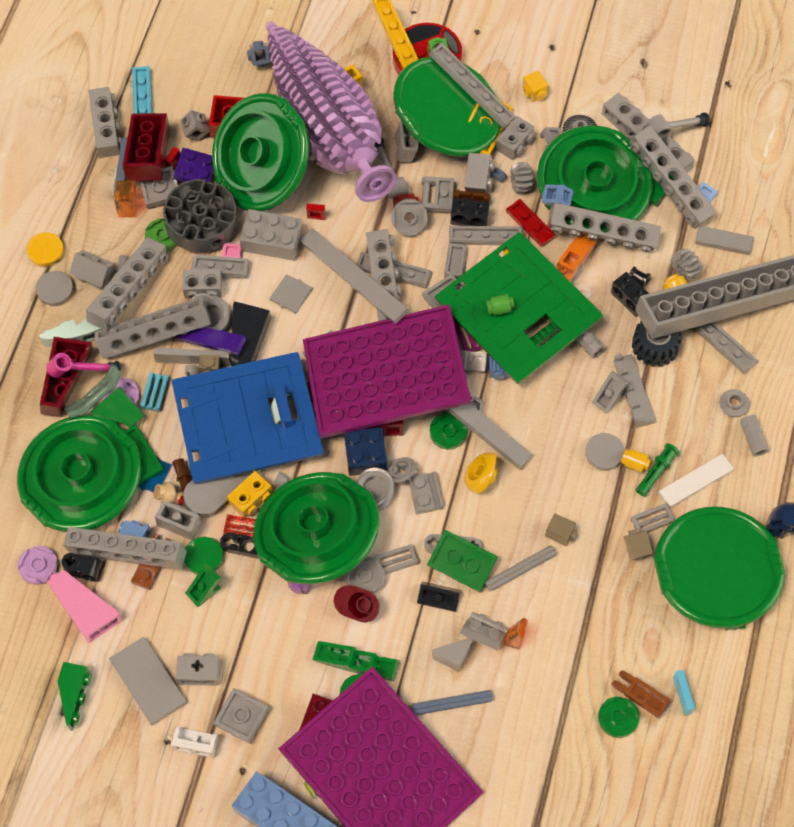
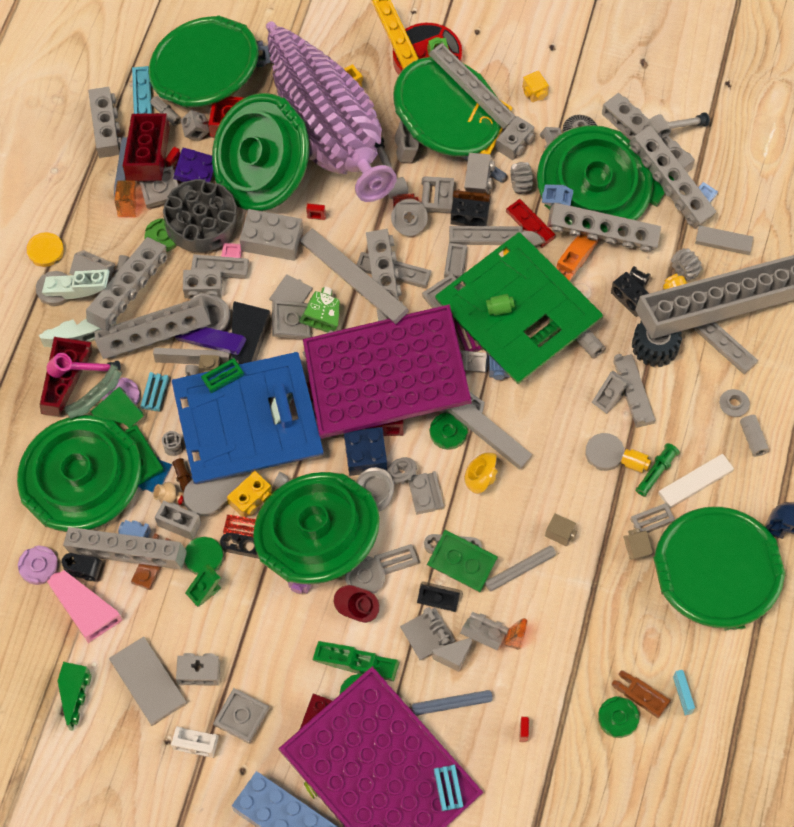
(77, 285): none -> light aqua slope
(162, 107): none -> light grey axle
(171, 447): none -> light grey wheel
(203, 61): none -> green piece
(227, 375): none -> green tile
(286, 320): none -> light grey plate
(322, 311): none -> bright green torso
(427, 633): none -> light grey hinge
(437, 771): none -> medium azure tile
(524, 729): none -> red tile
(533, 237): none -> light grey tile

